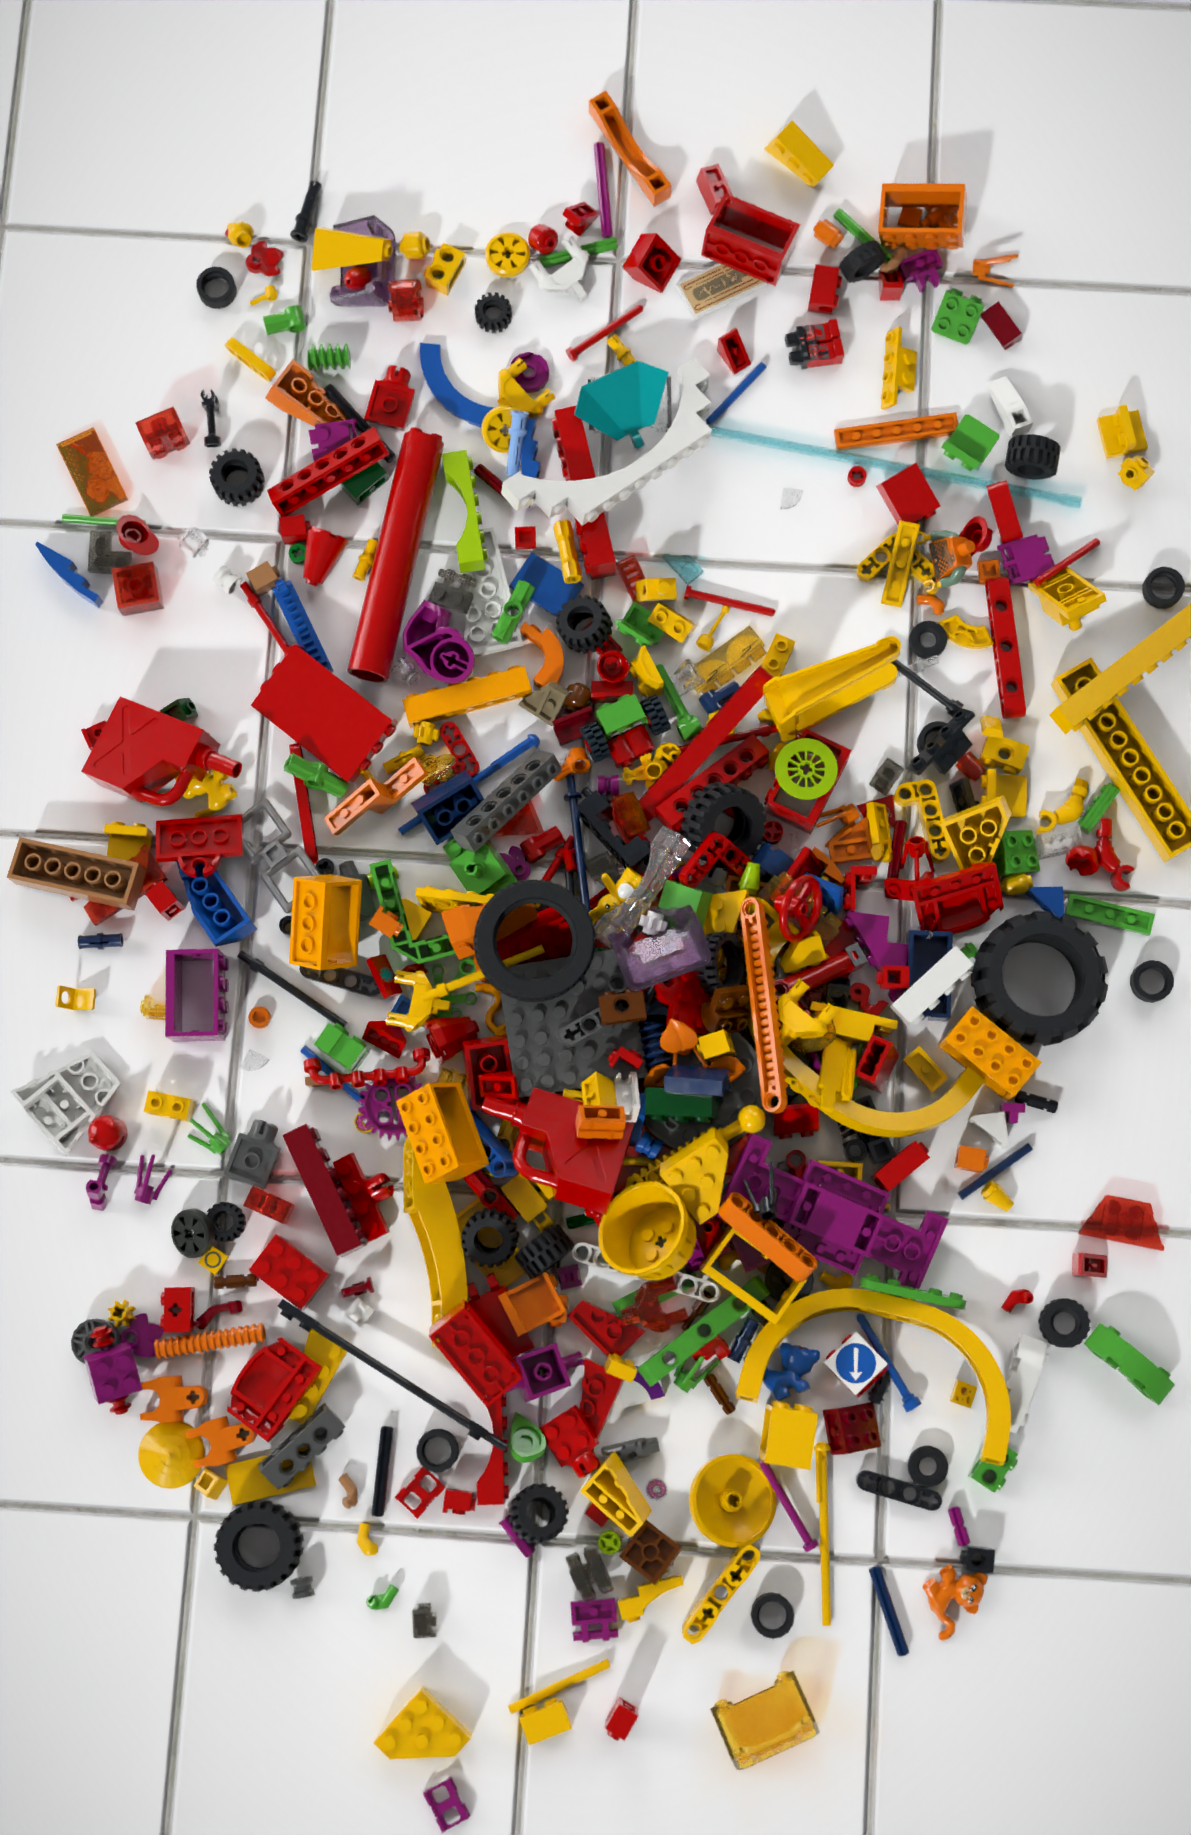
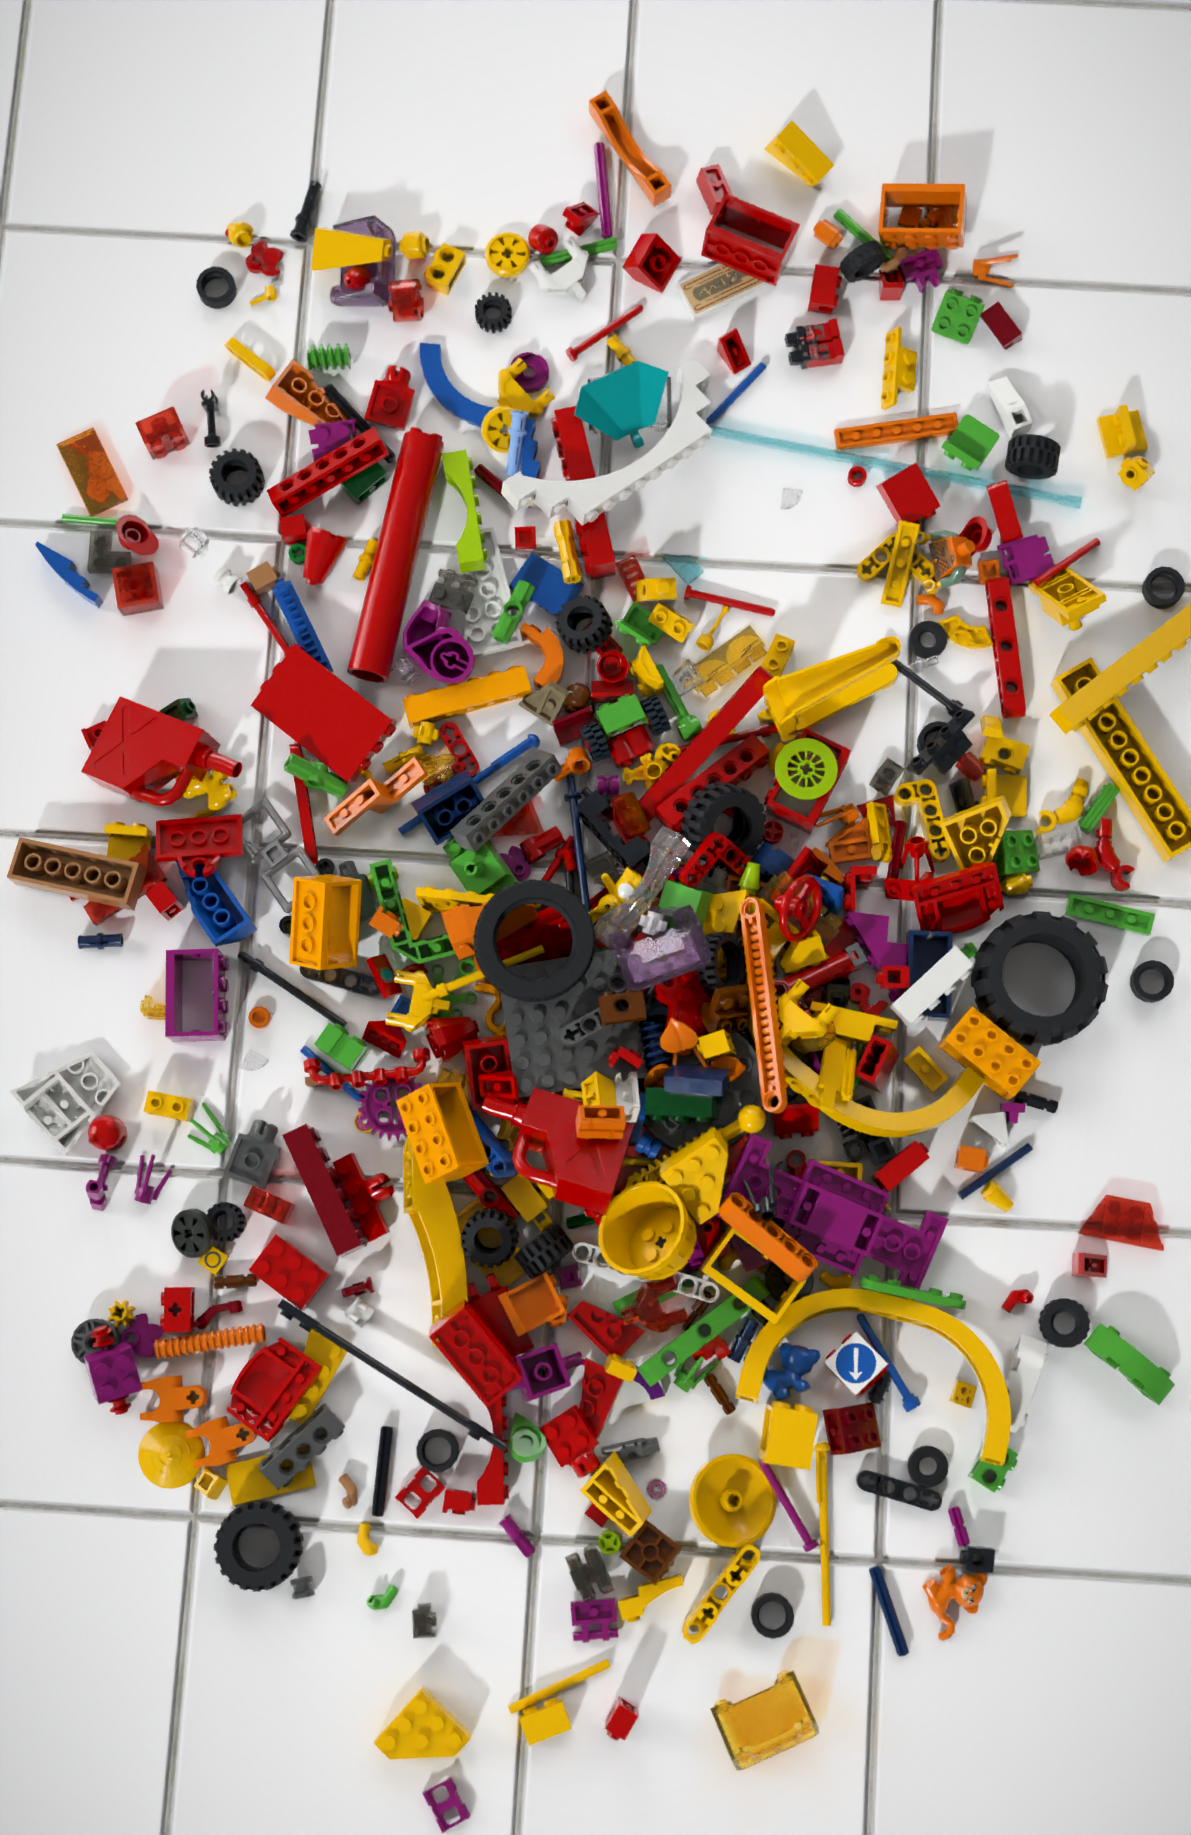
(77, 998): yellow bracket -> none
(290, 320): bright green piece -> none
(553, 1502): black tyre -> none
(716, 699): dark blue piece -> none
(1048, 899): blue slope -> none

